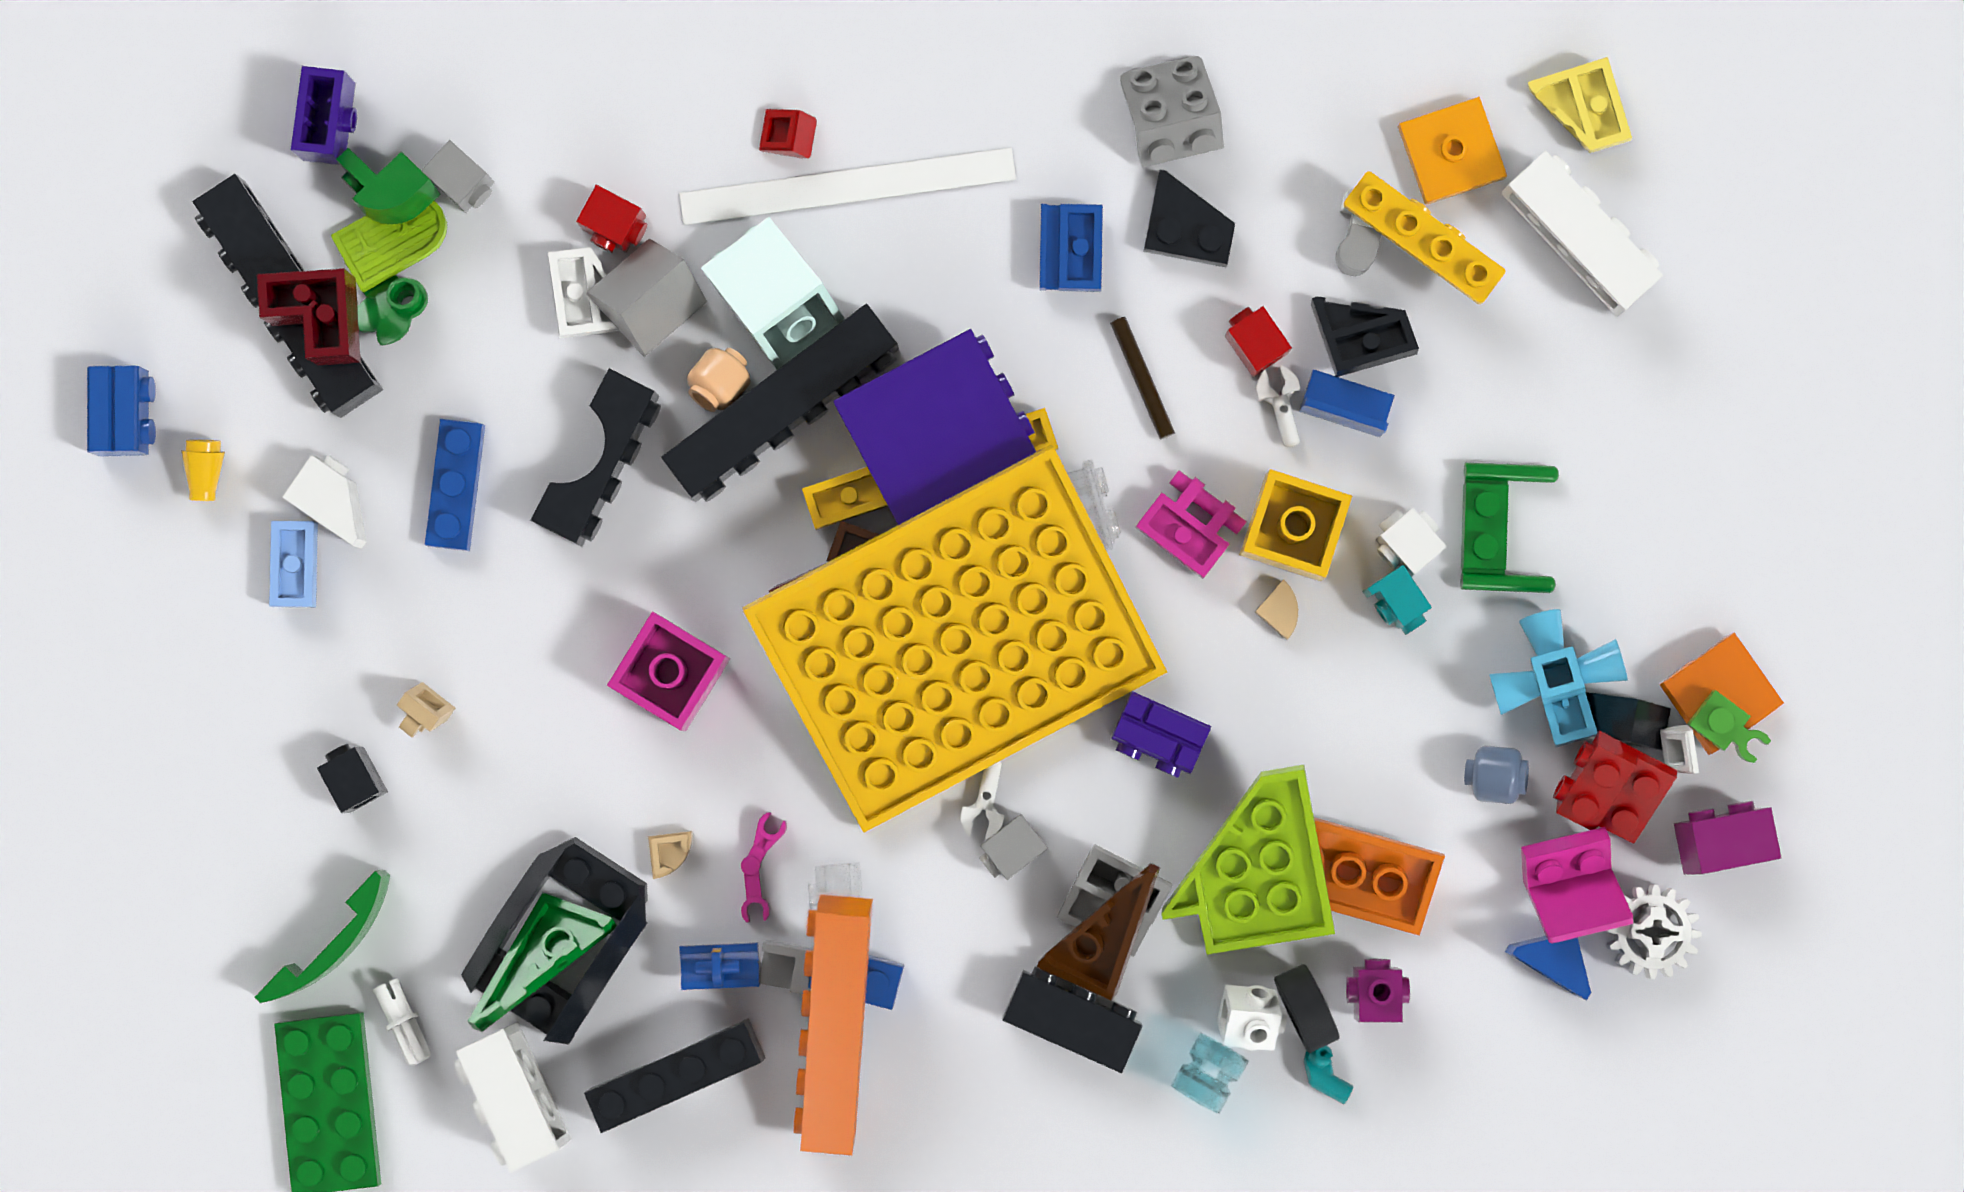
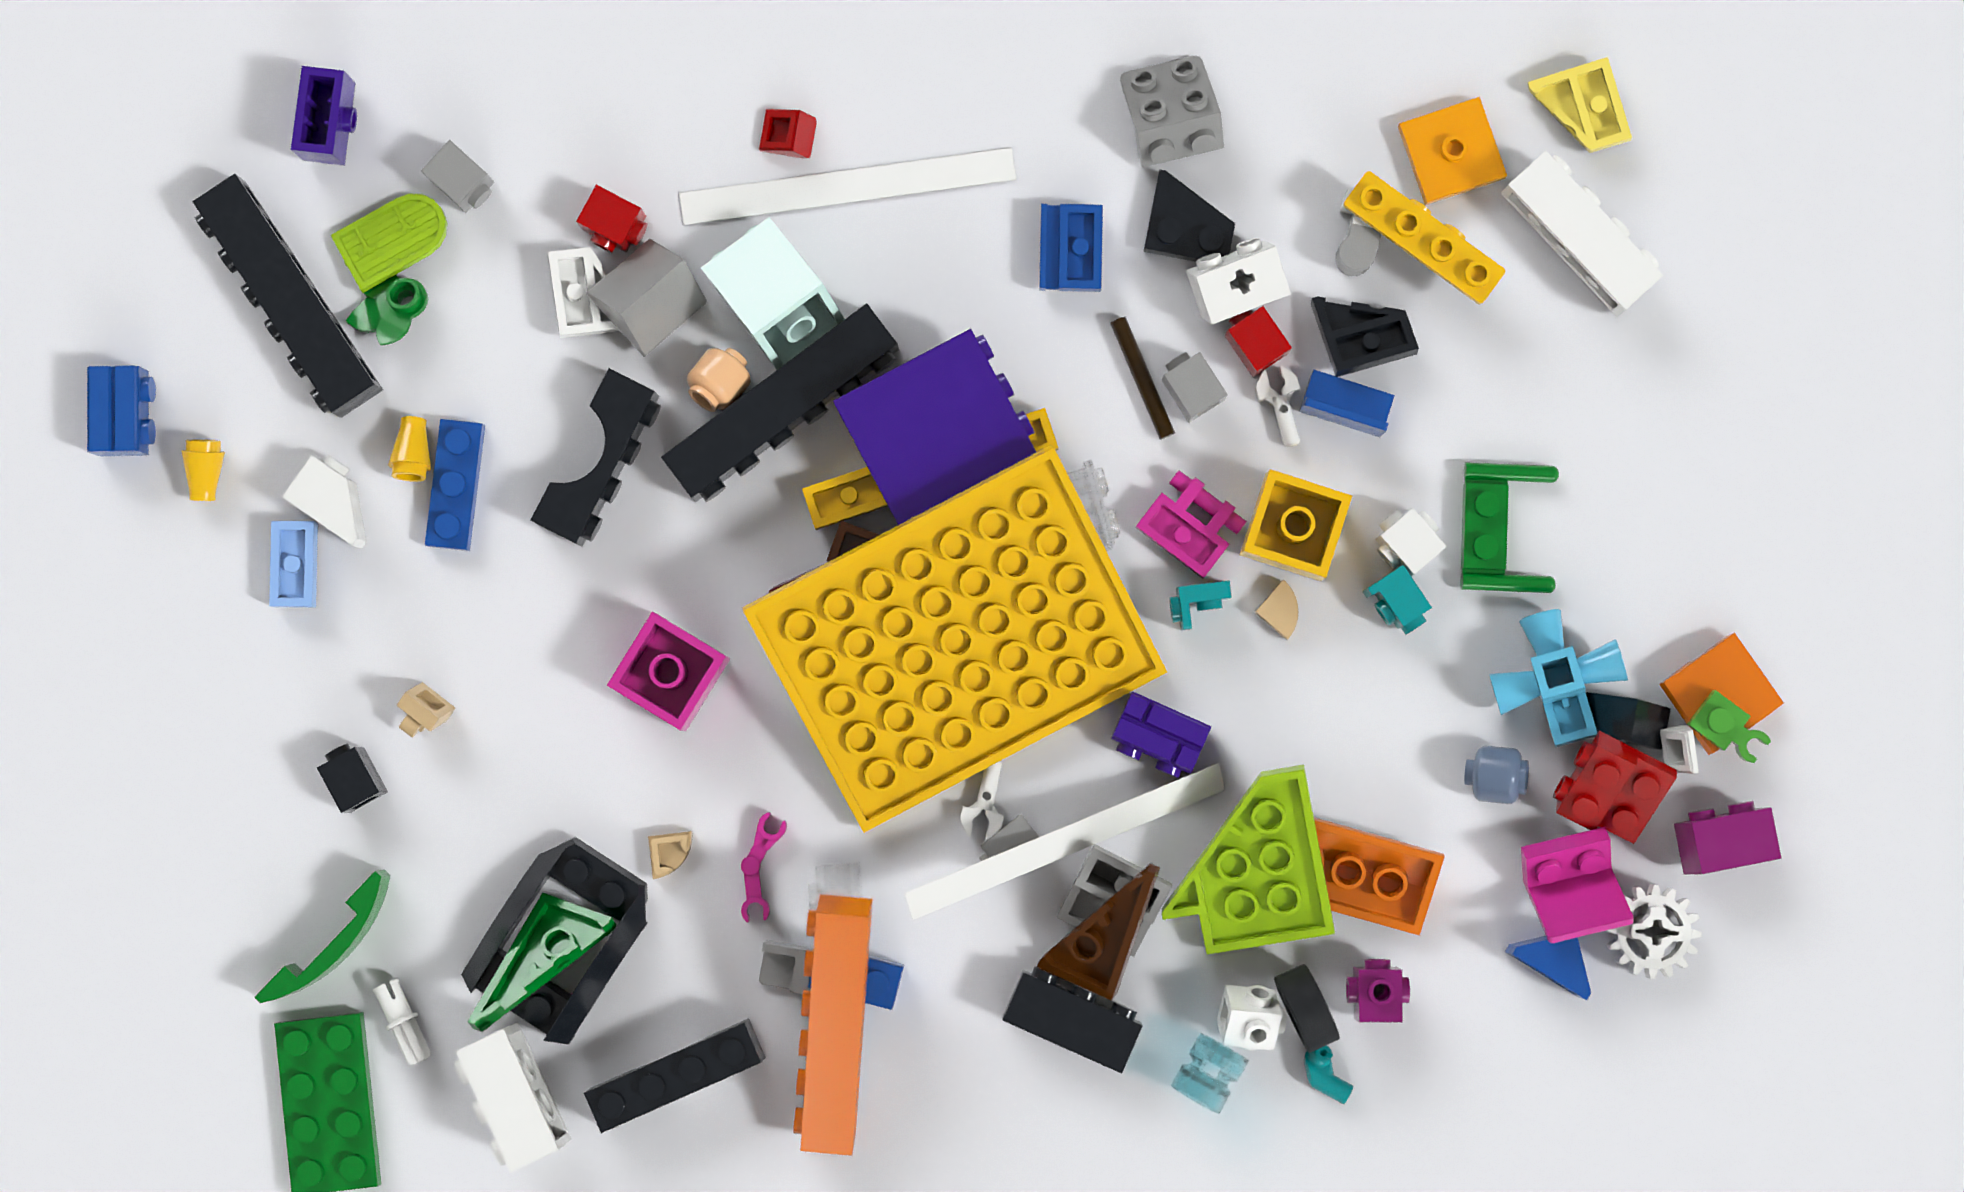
(320, 301): dark red brick -> none
(393, 194): green brick -> none
(410, 452): none -> yellow cone
(719, 966): blue hips -> none
(1064, 841): none -> white sticker
(1193, 385): none -> light grey brick
(1206, 596): none -> teal bracket
(1261, 284): none -> white brick

